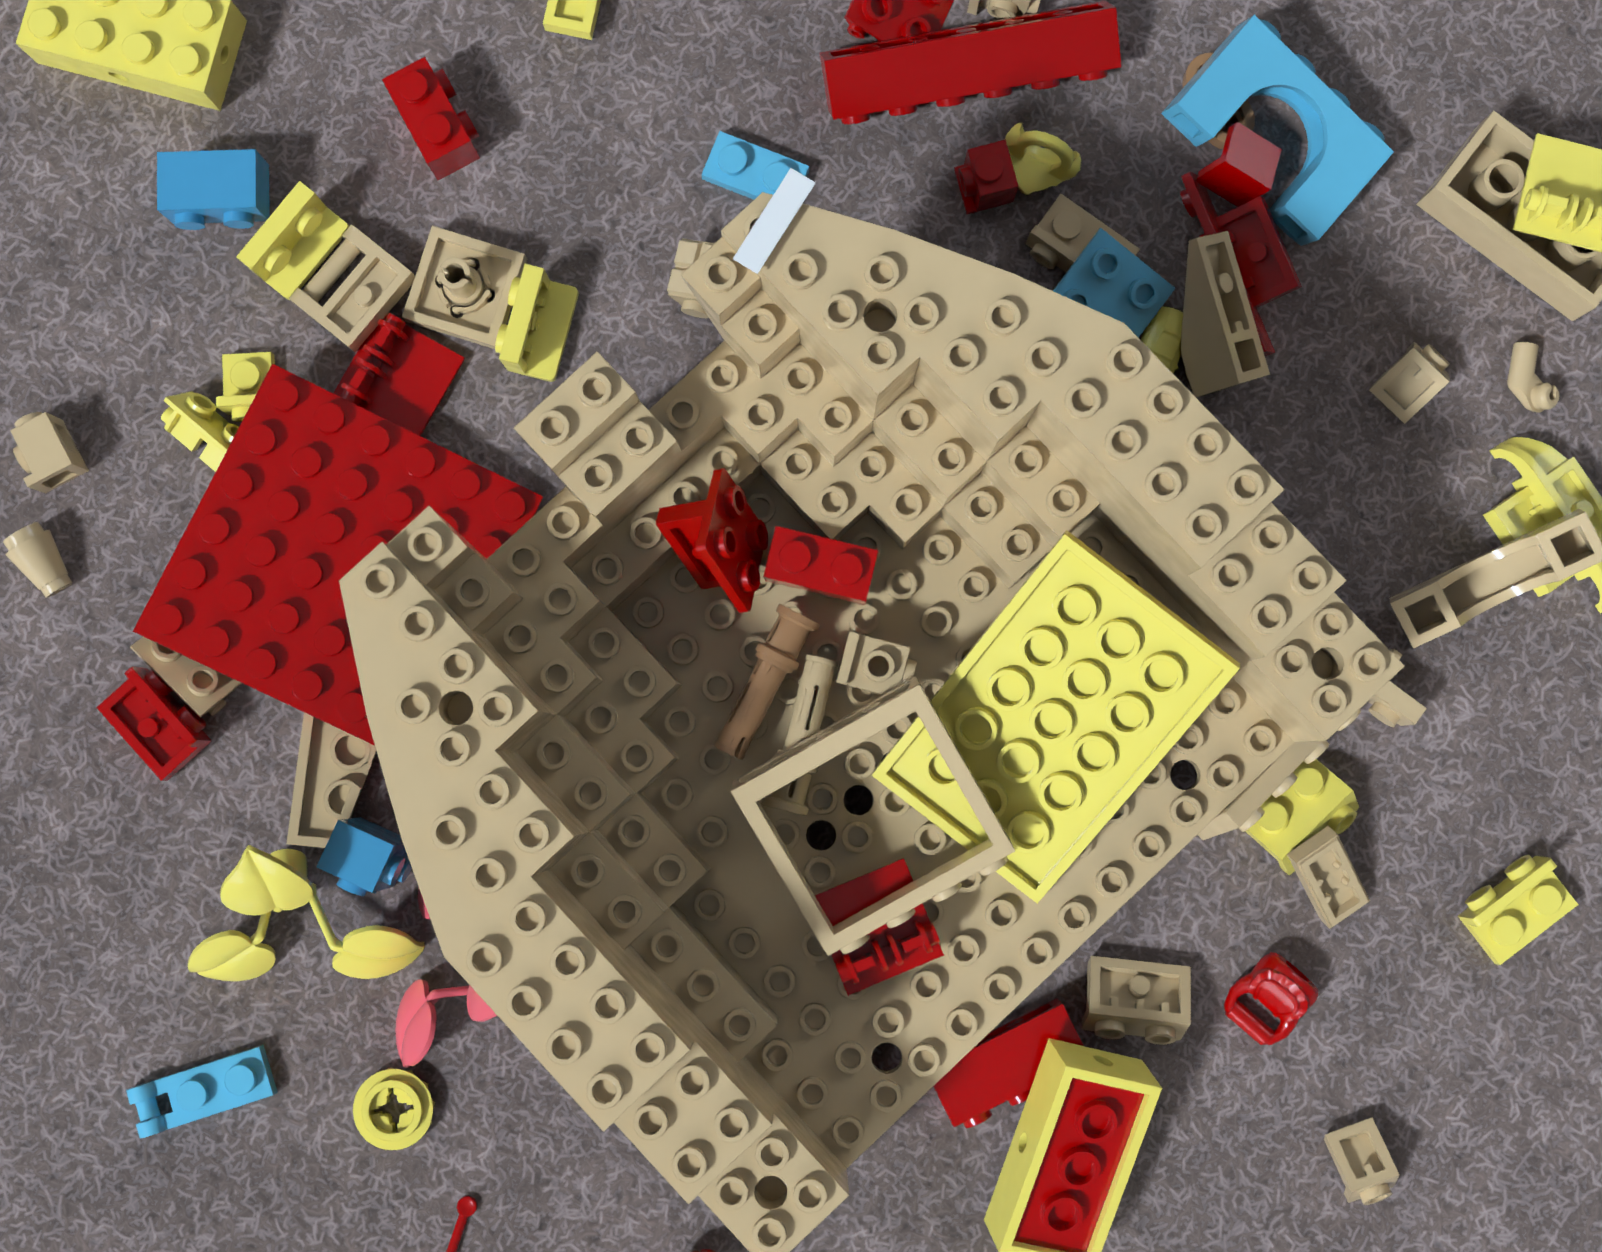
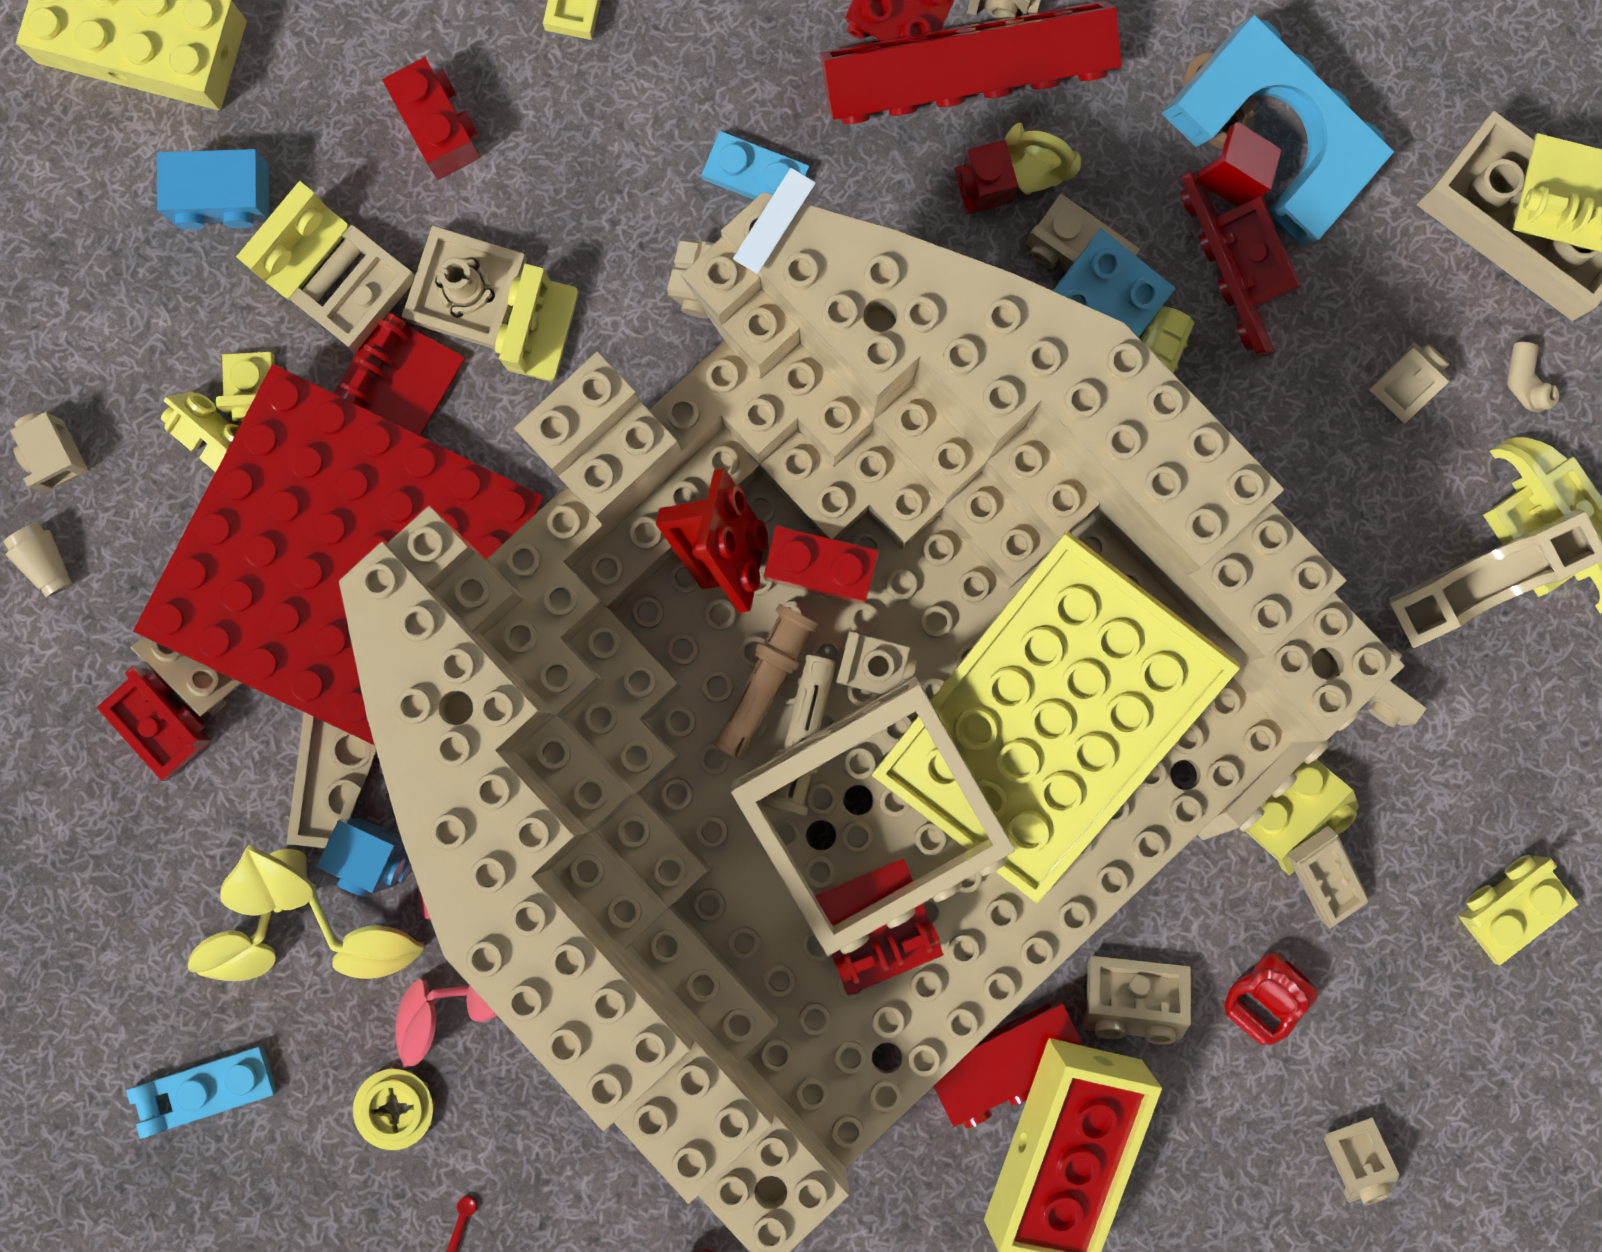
(1218, 326): tan slope -> none

